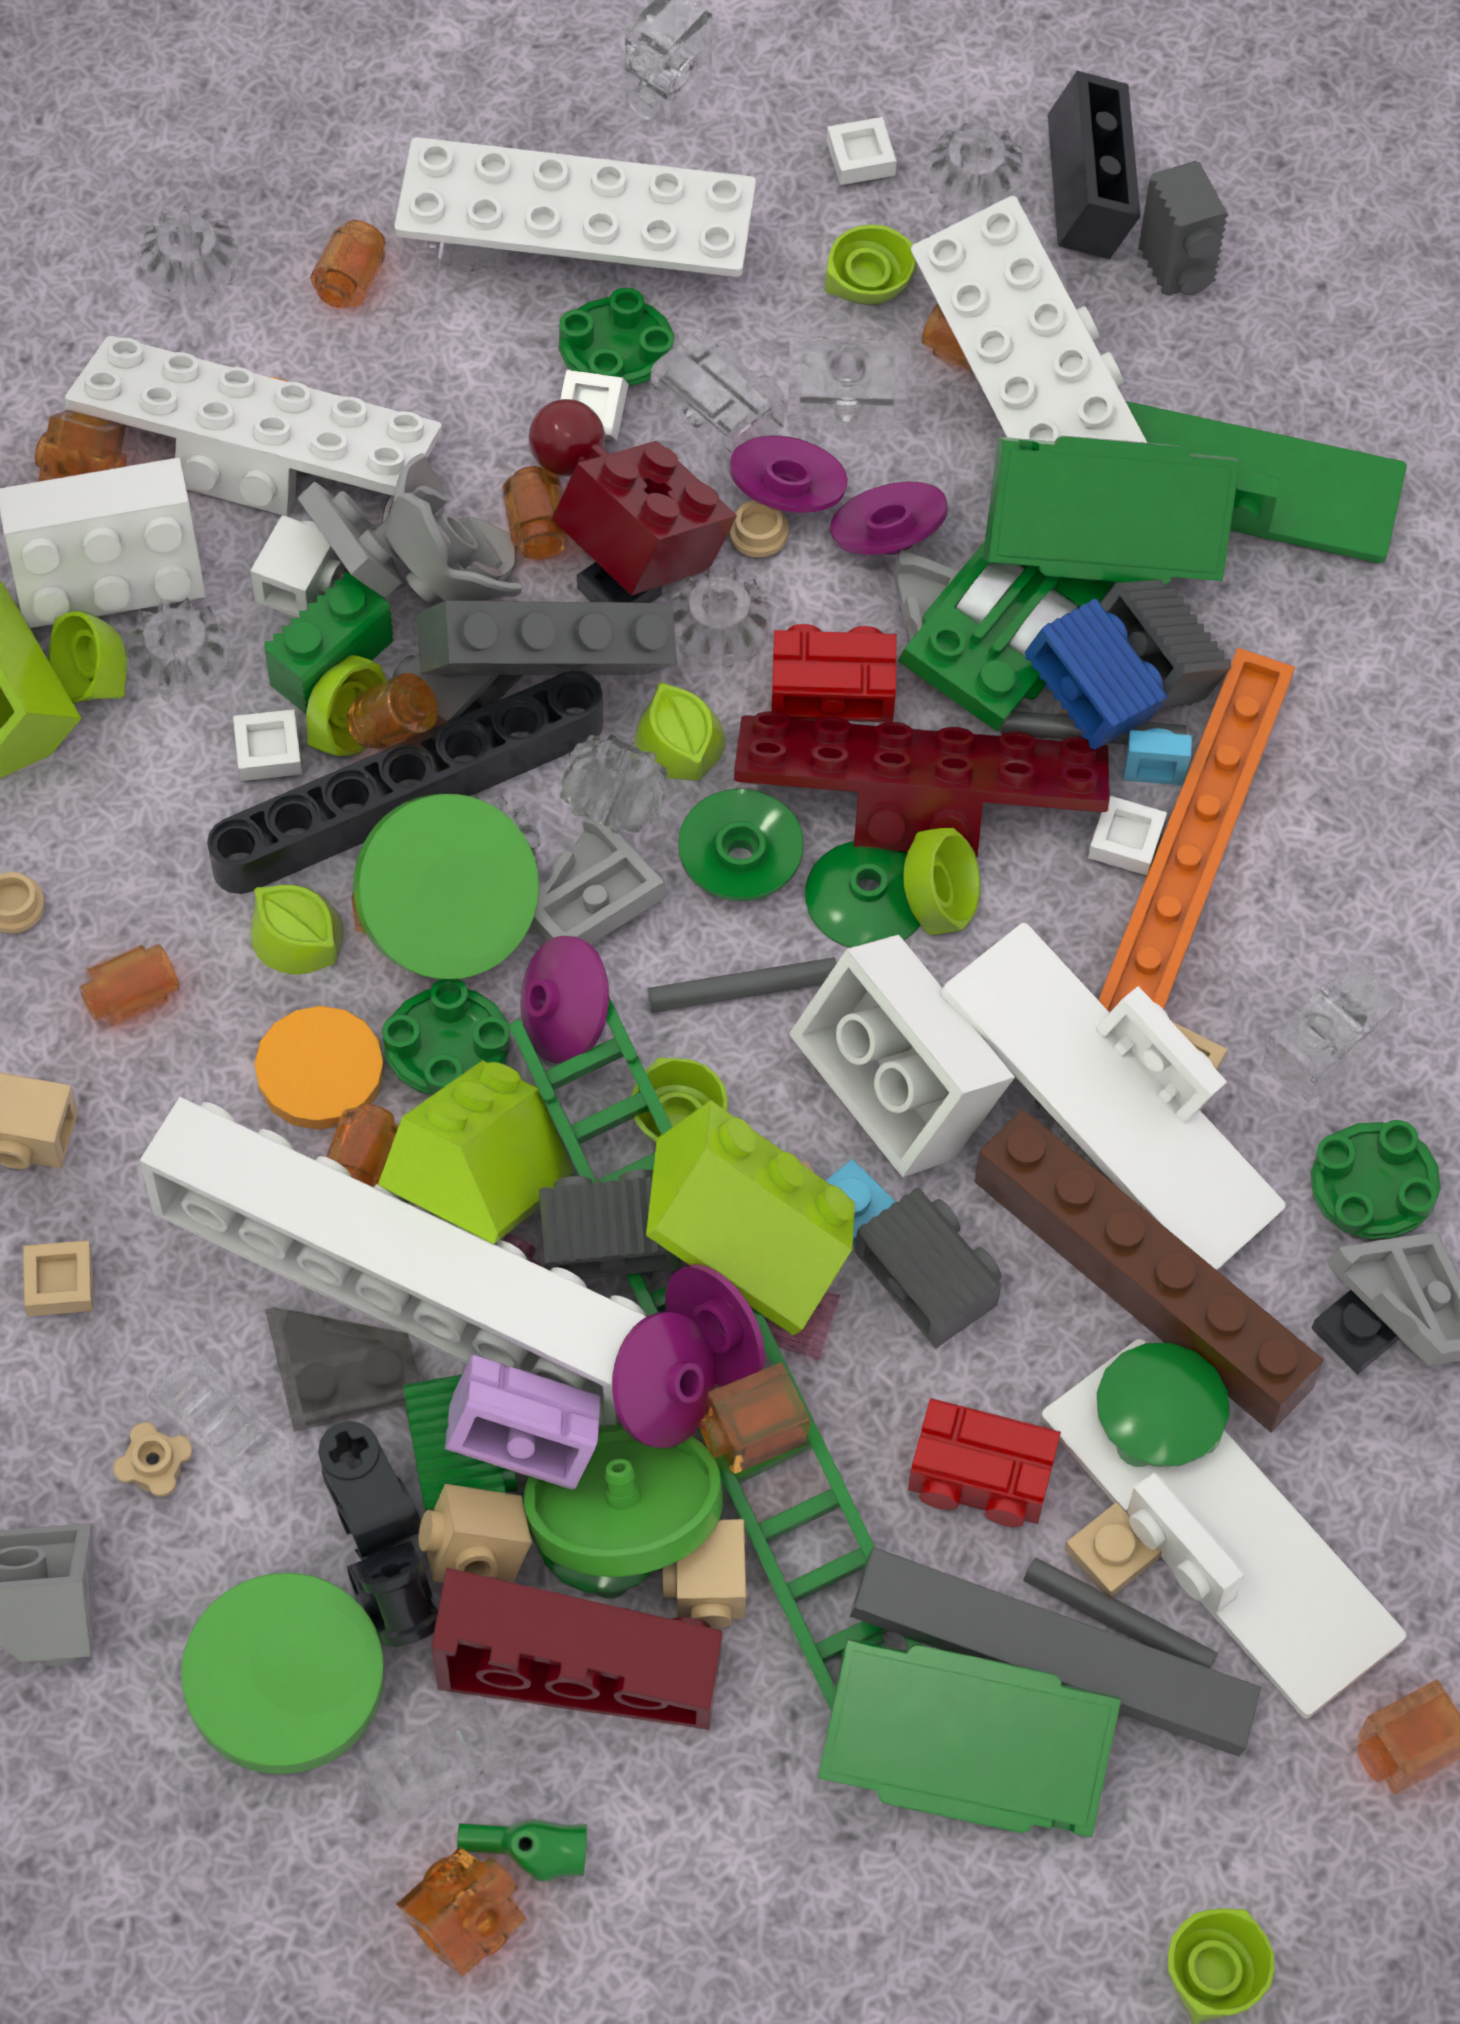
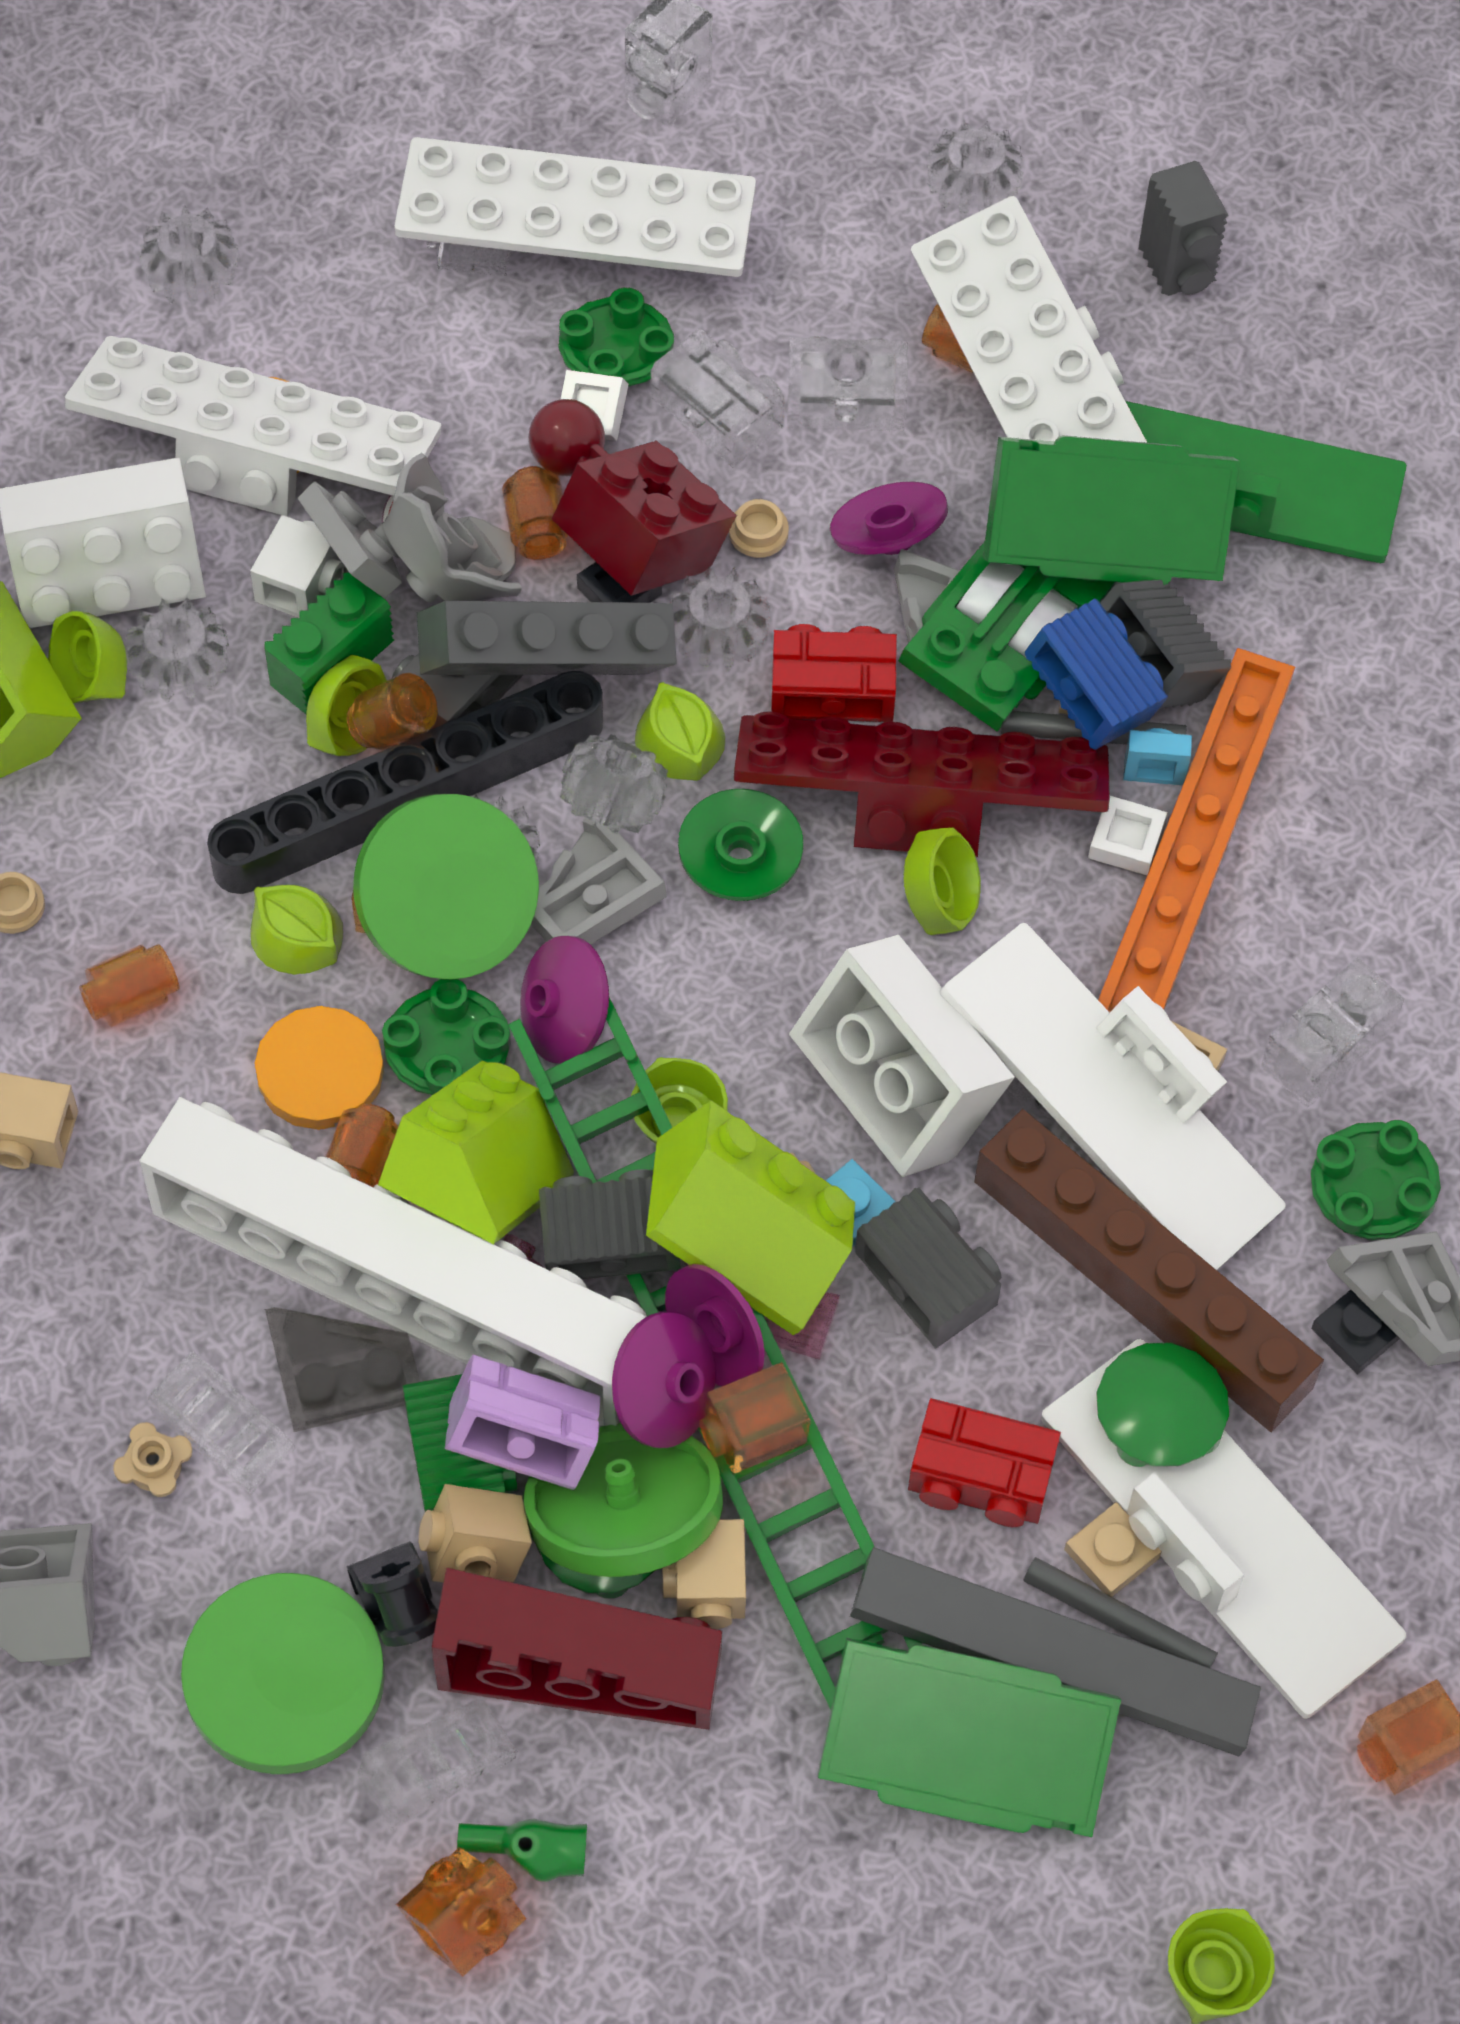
(58, 1278): tan plate -> none
(79, 446): clear orange brick -> none
(267, 745): white plate -> none
(349, 264): clear orange brick -> none
(368, 1497): black piece -> none
(740, 985): dark grey bar -> none
(788, 474): magenta dish -> none
(854, 914): green dish -> none
(861, 151): white plate -> none
(869, 265): lime hat -> none
(1093, 165): black brick -> none

